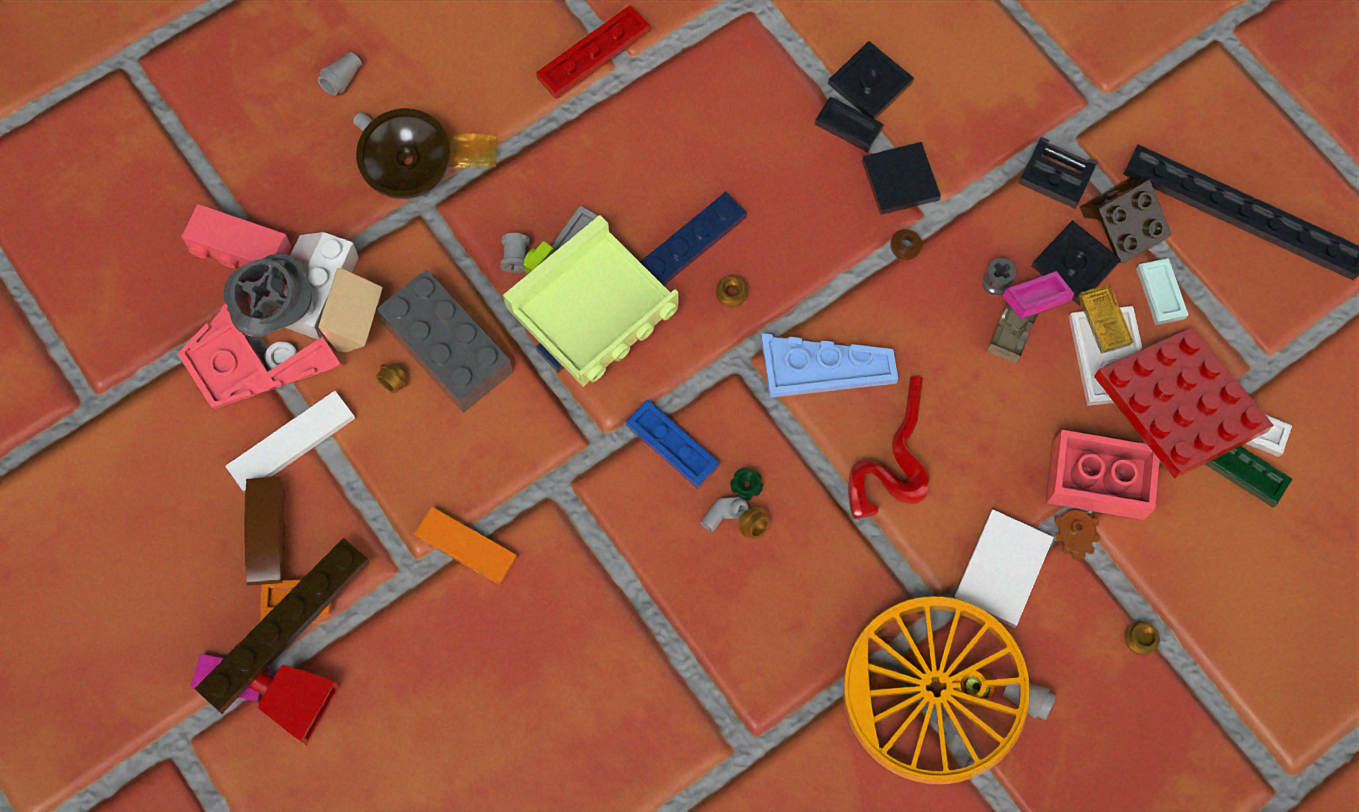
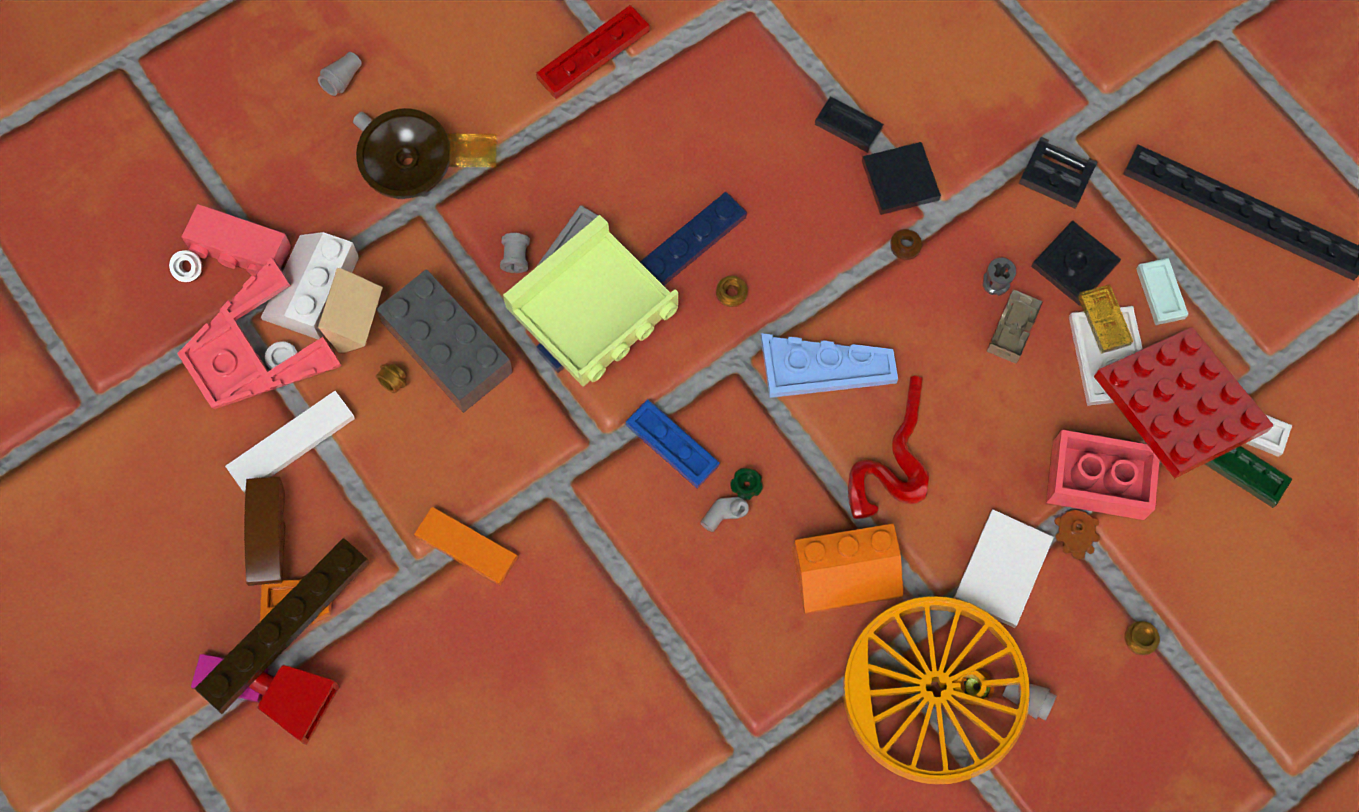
(176, 266): none -> white plate
(260, 319): dark grey piece -> none
(537, 256): lime plate -> none
(754, 523): pearl gold plate -> none
(848, 568): none -> orange slope
(870, 80): black tile -> none
(1038, 295): dark pink tile -> none
(1129, 217): dark brown bracket -> none

